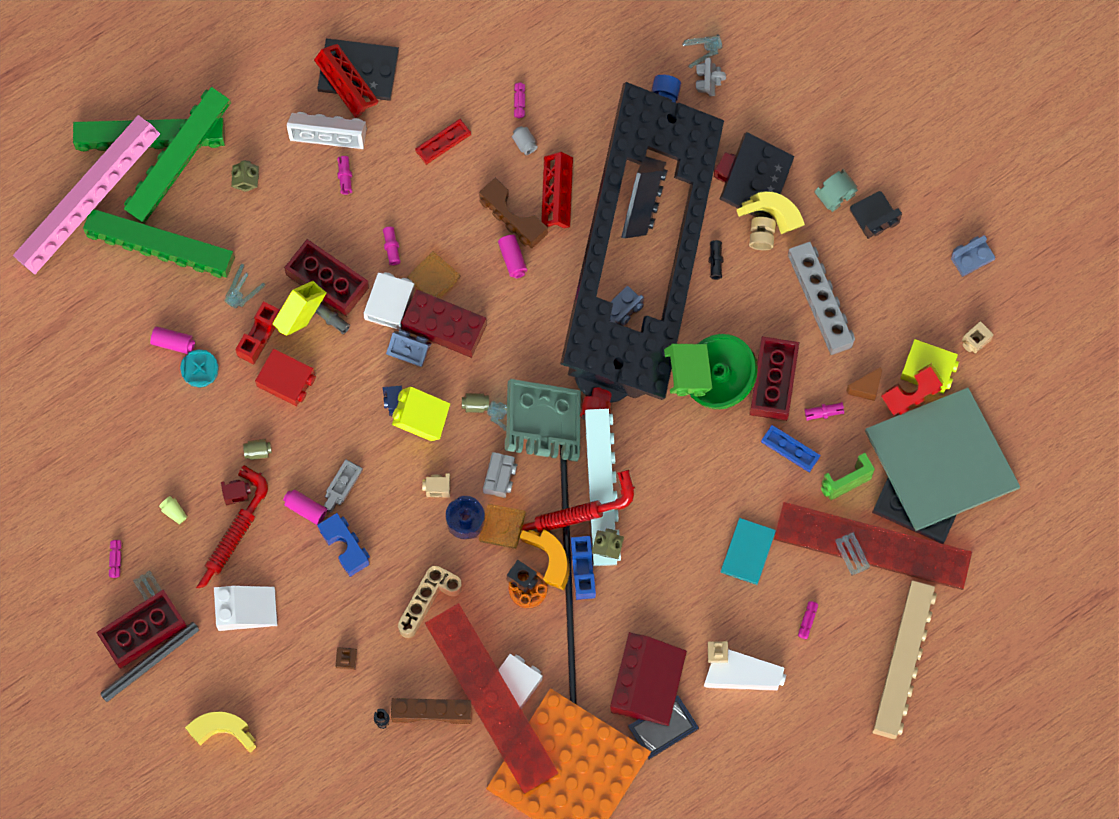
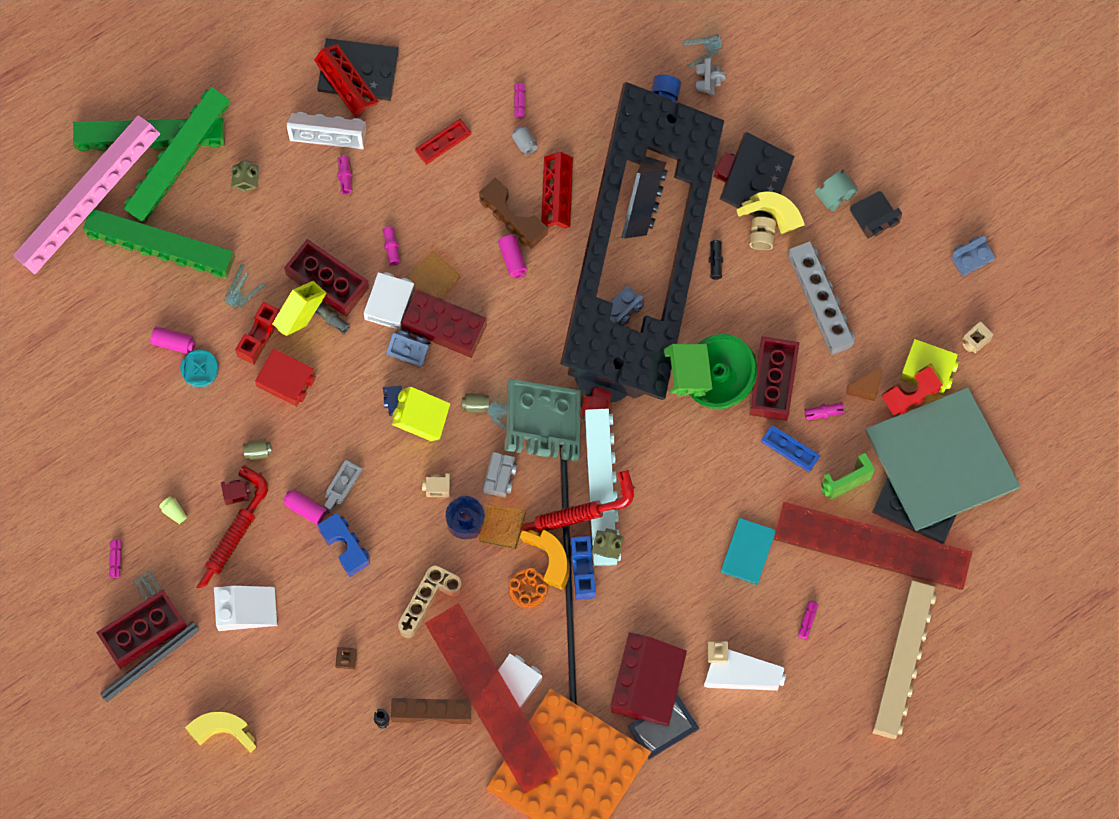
(520, 568): black brick -> none
(864, 561): clear light blue tile -> none

